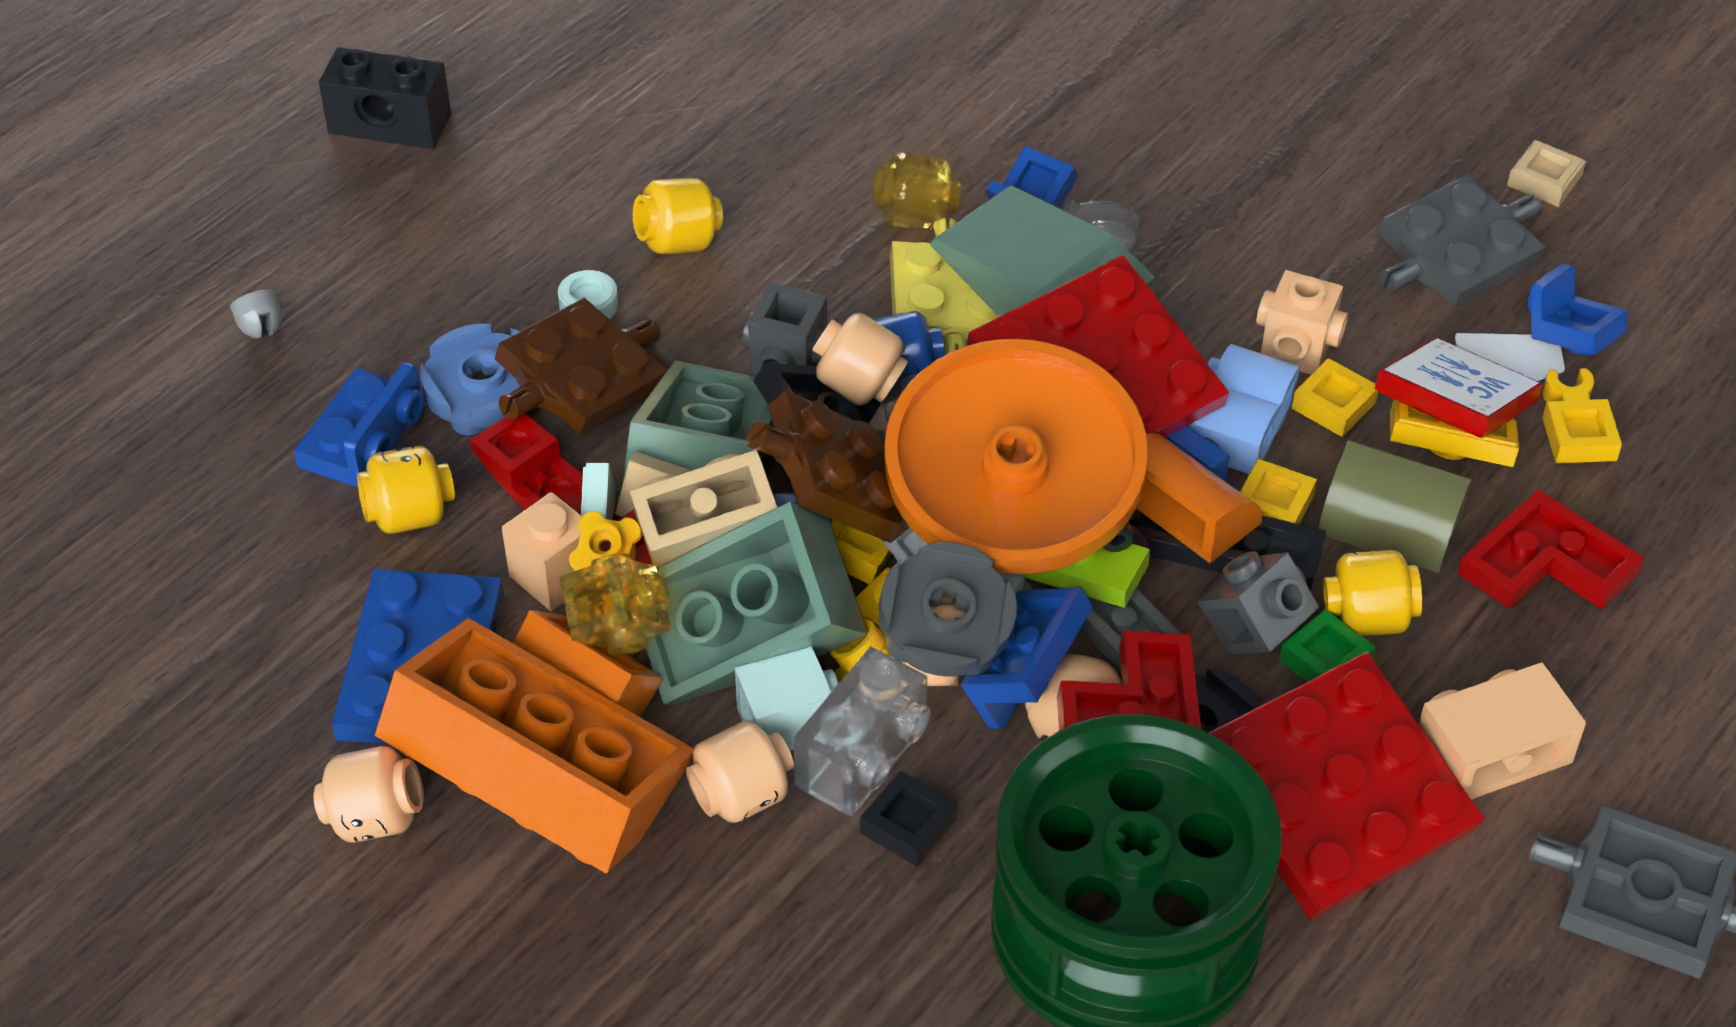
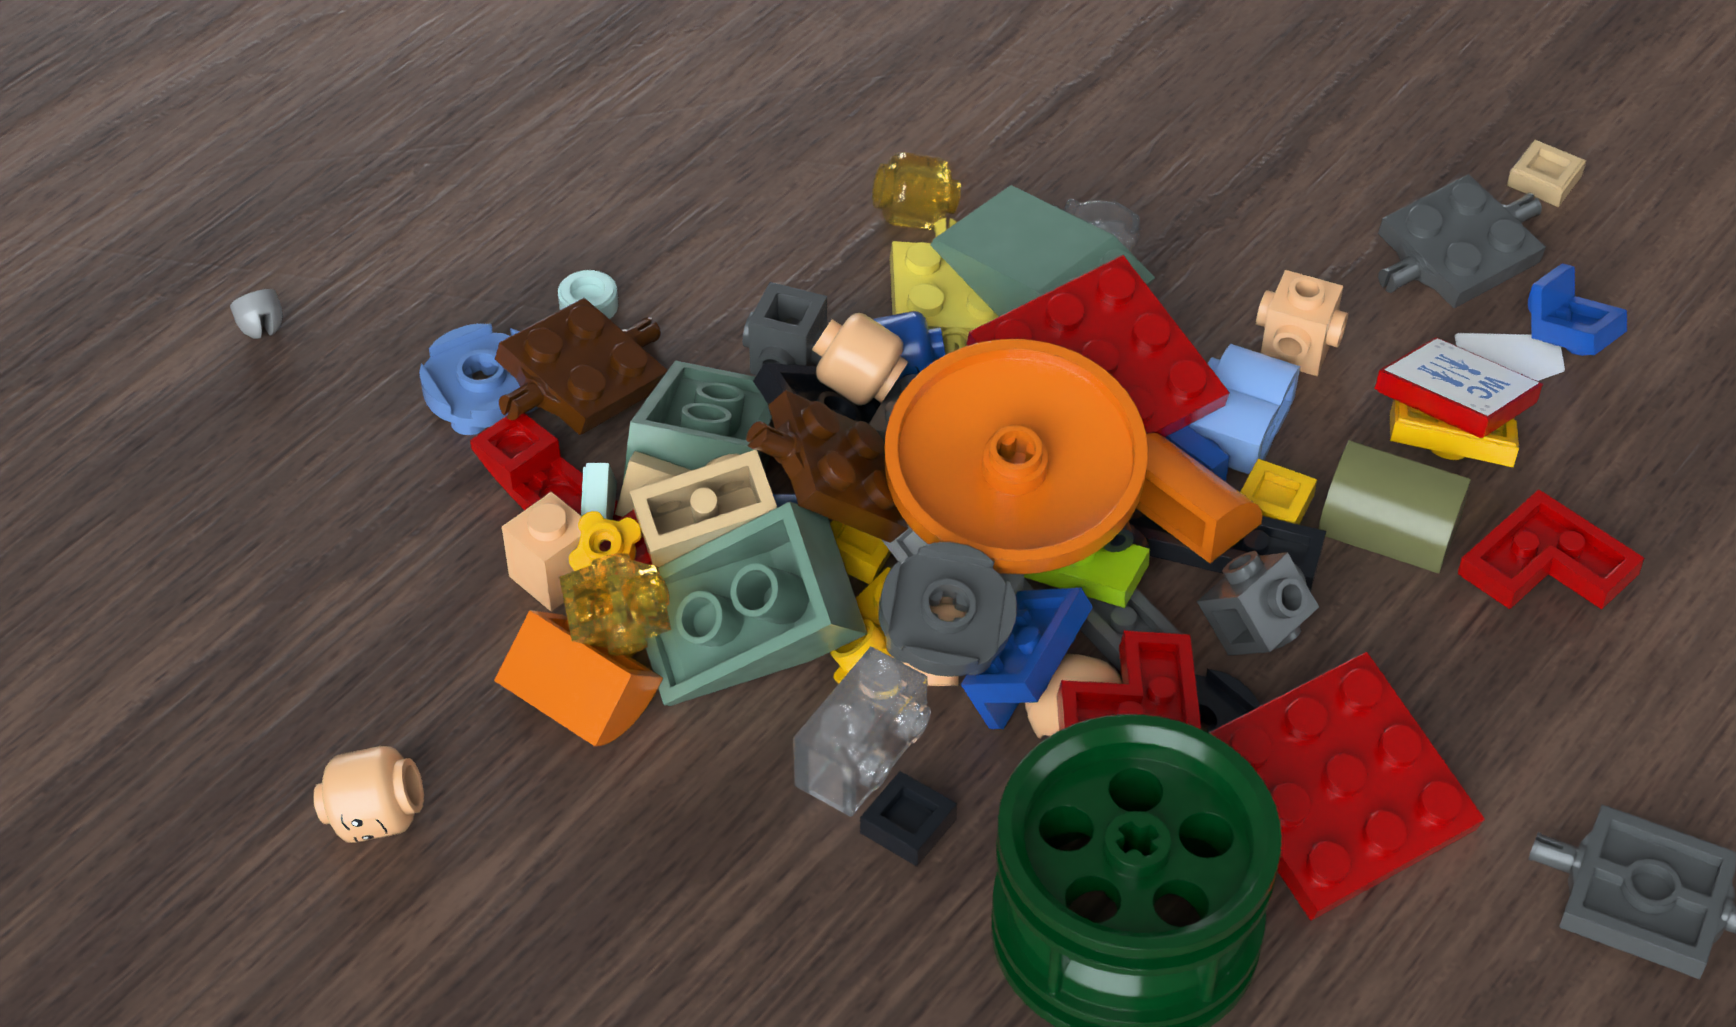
(361, 421): blue bracket -> none
(385, 97): black brick -> none
(398, 621): blue plate -> none
(404, 489): yellow head -> none
(533, 743): orange slope -> none
(677, 216): yellow head -> none
(740, 771): light nougat head -> none
(783, 691): light aqua brick -> none
(1038, 176): blue bracket -> none
(1322, 647): green plate -> none
(1335, 397): yellow plate -> none
(1374, 592): yellow head -> none
(1504, 729): light nougat brick -> none
(1576, 425): yellow plate -> none

